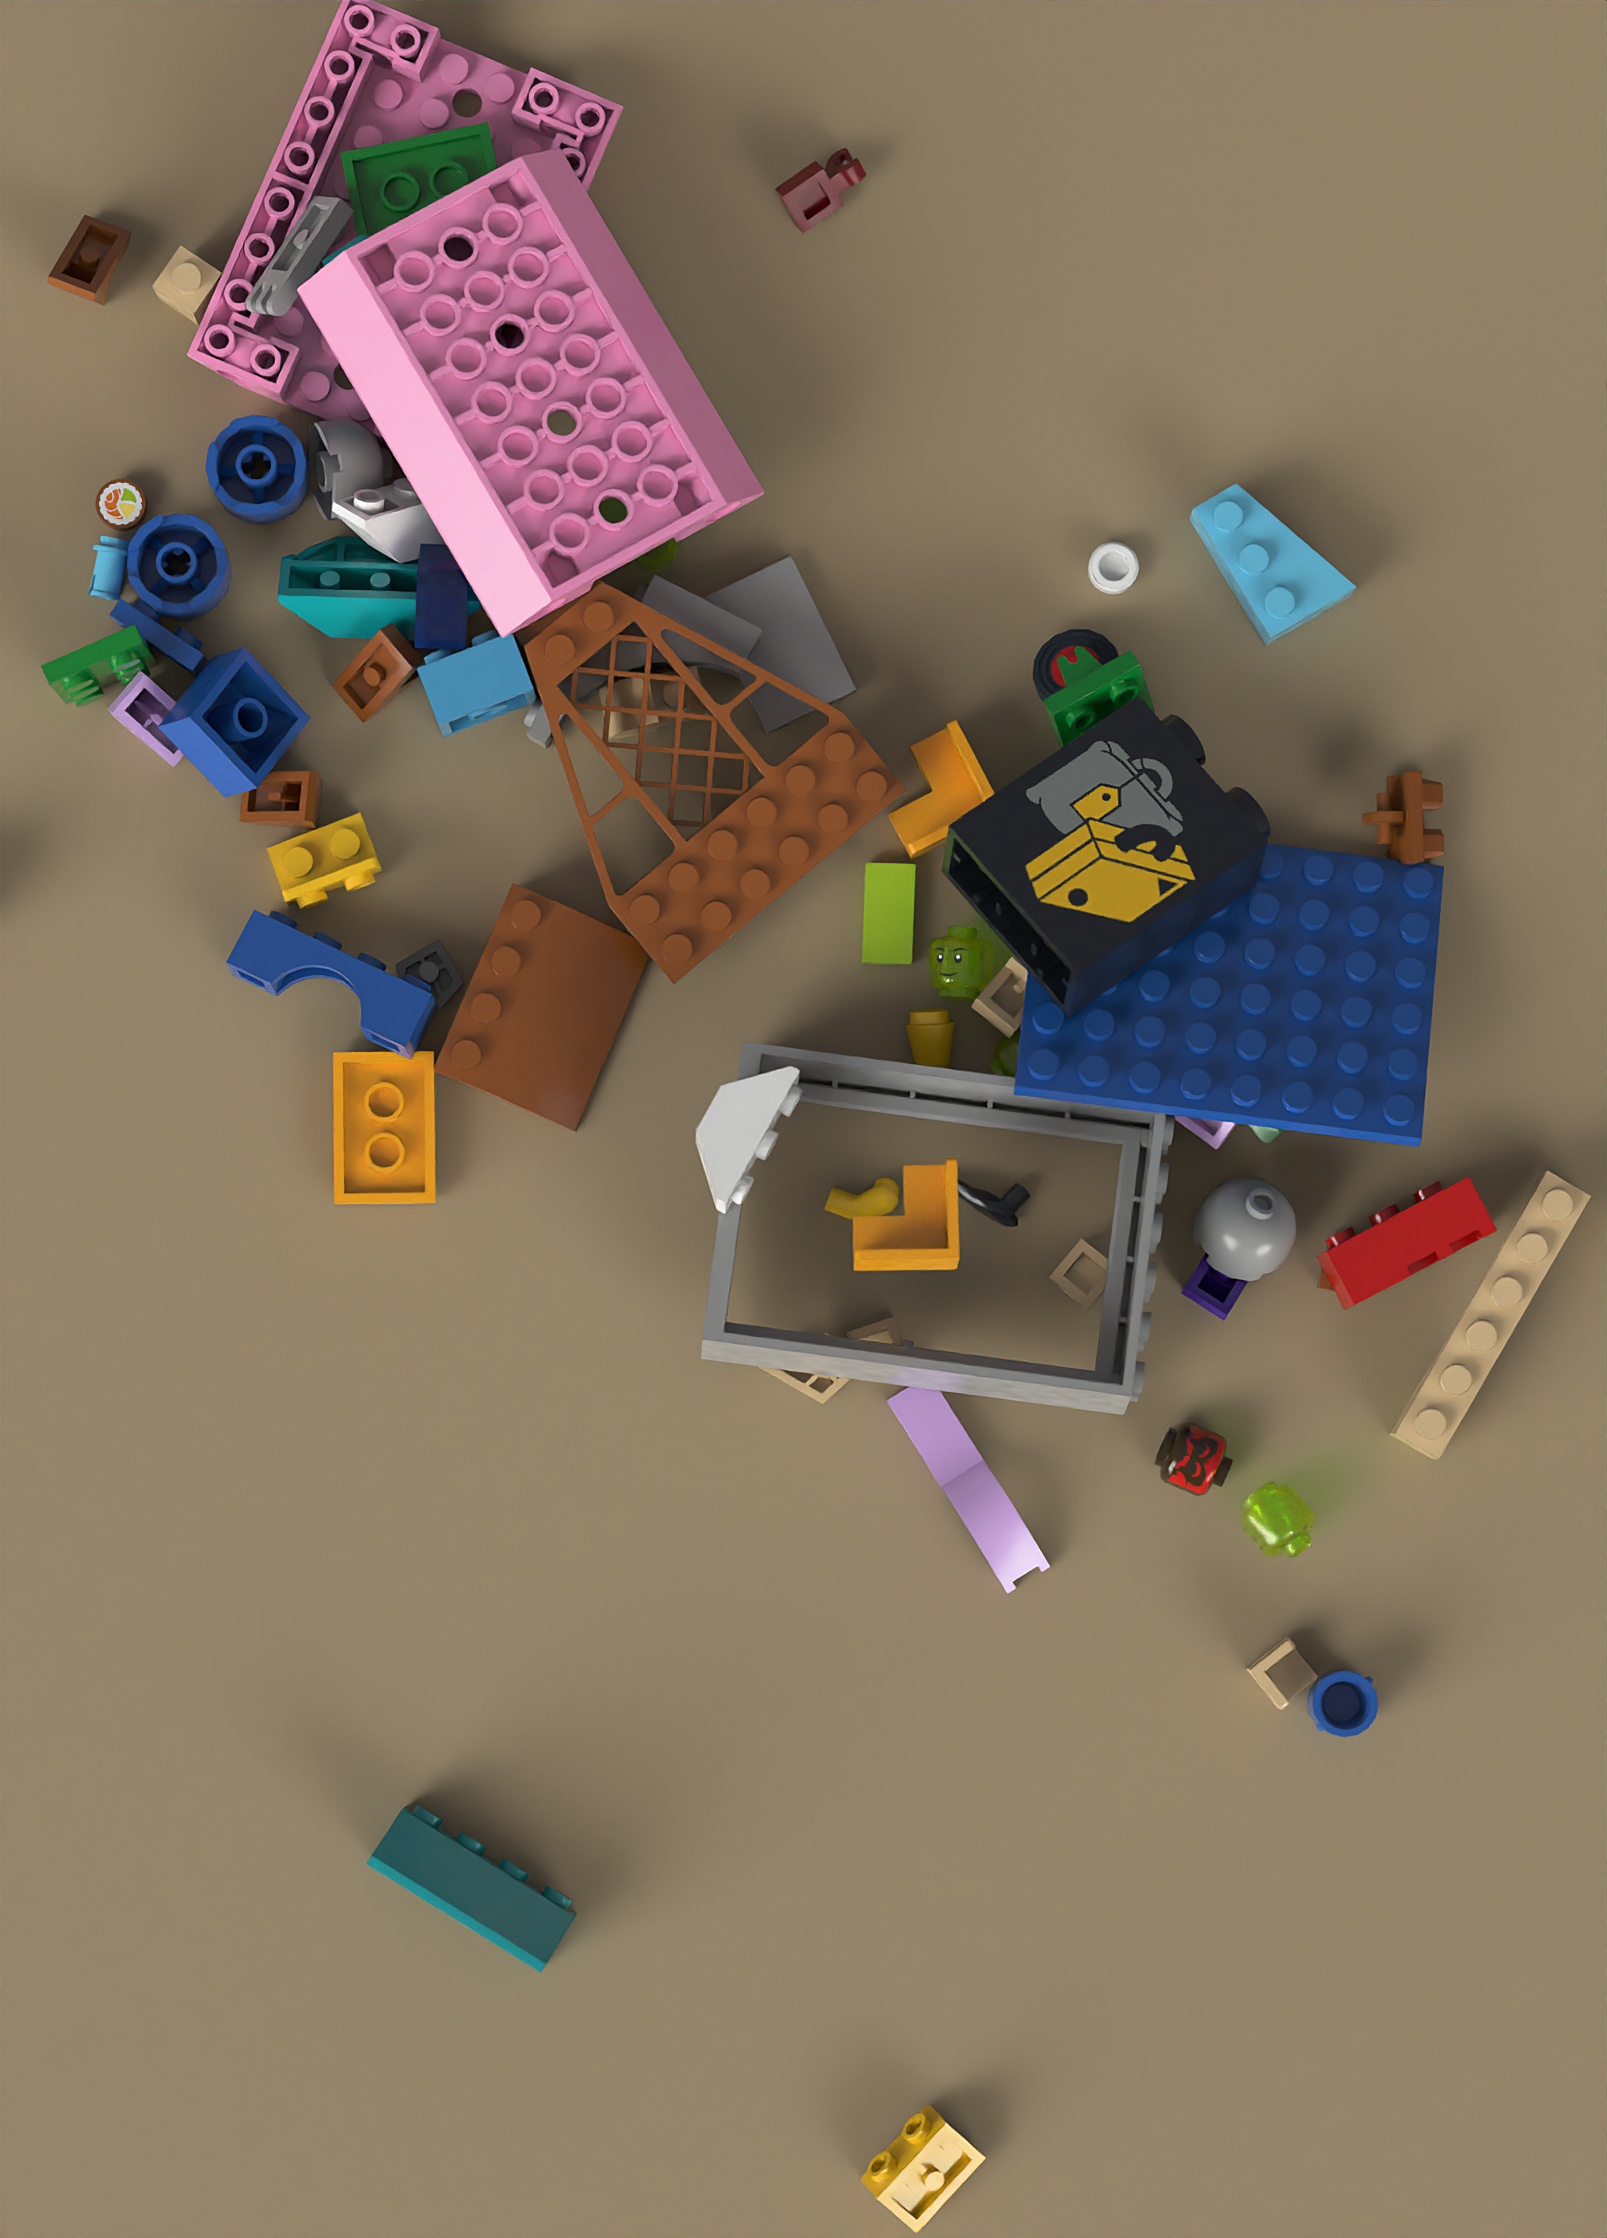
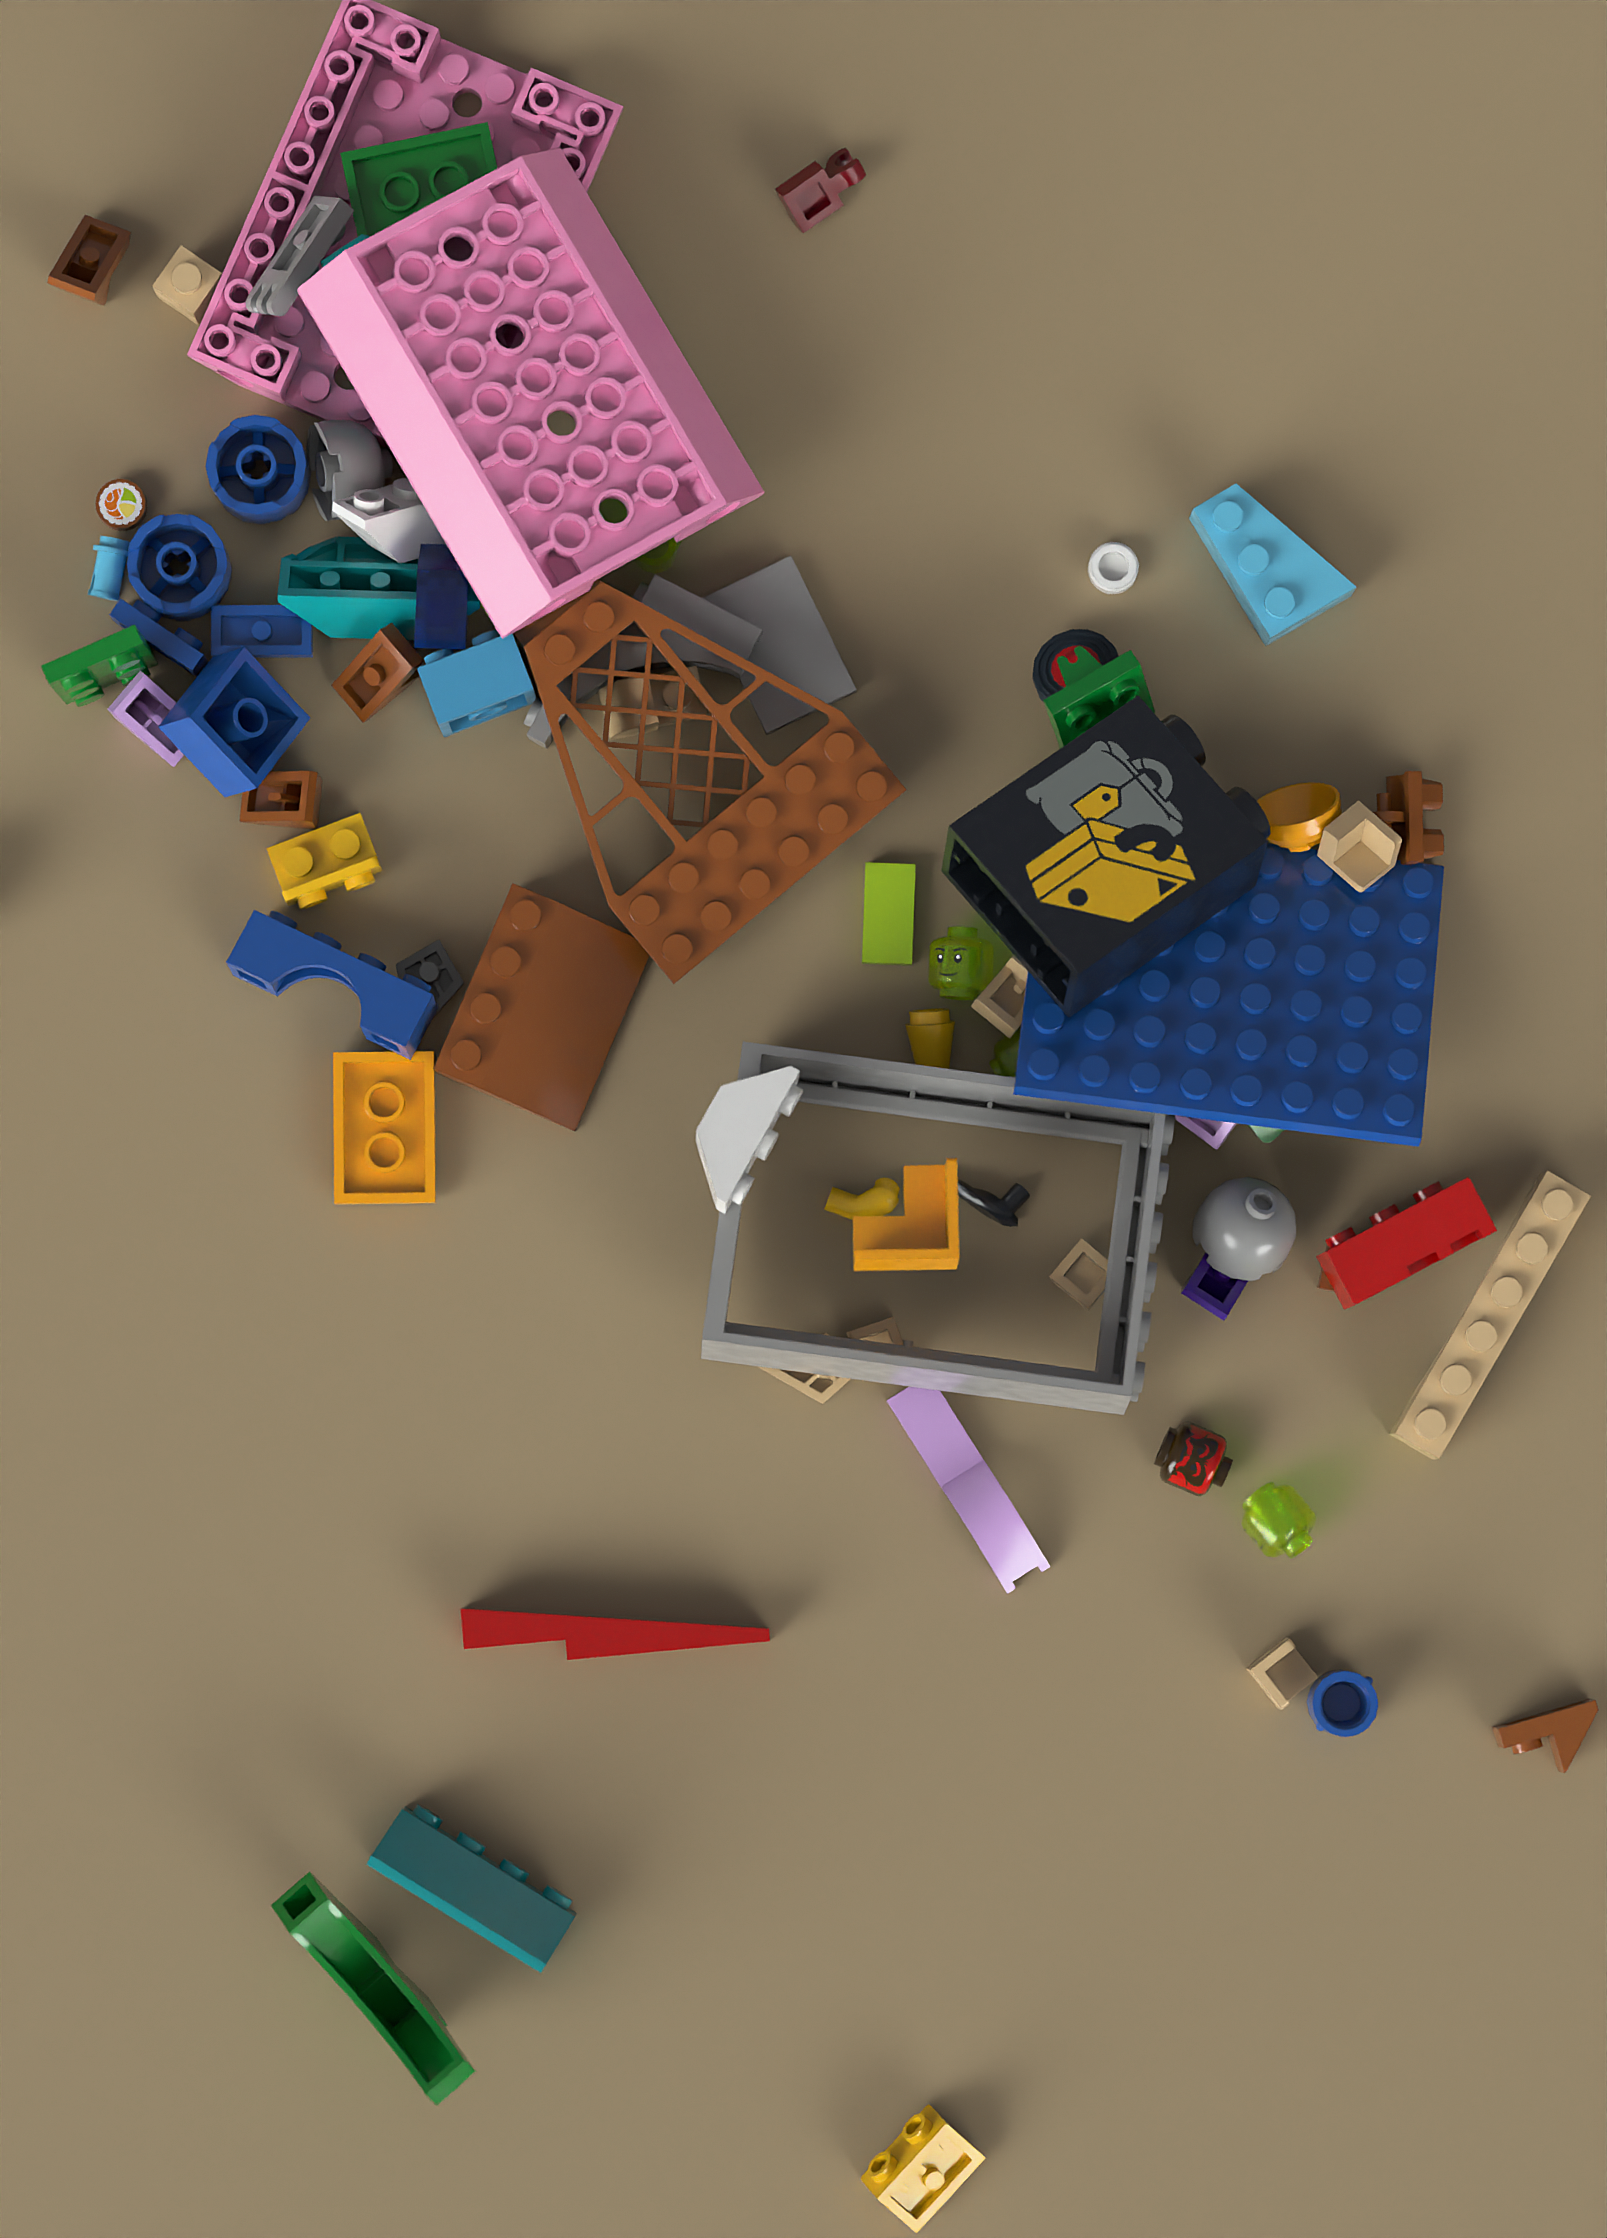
(262, 630): none -> blue plate
(375, 1986): none -> green arch
(598, 1635): none -> red slope
(955, 787): light orange panel -> none
(1300, 814): none -> light orange piece
(1359, 847): none -> tan panel
(1563, 1726): none -> dark orange slope

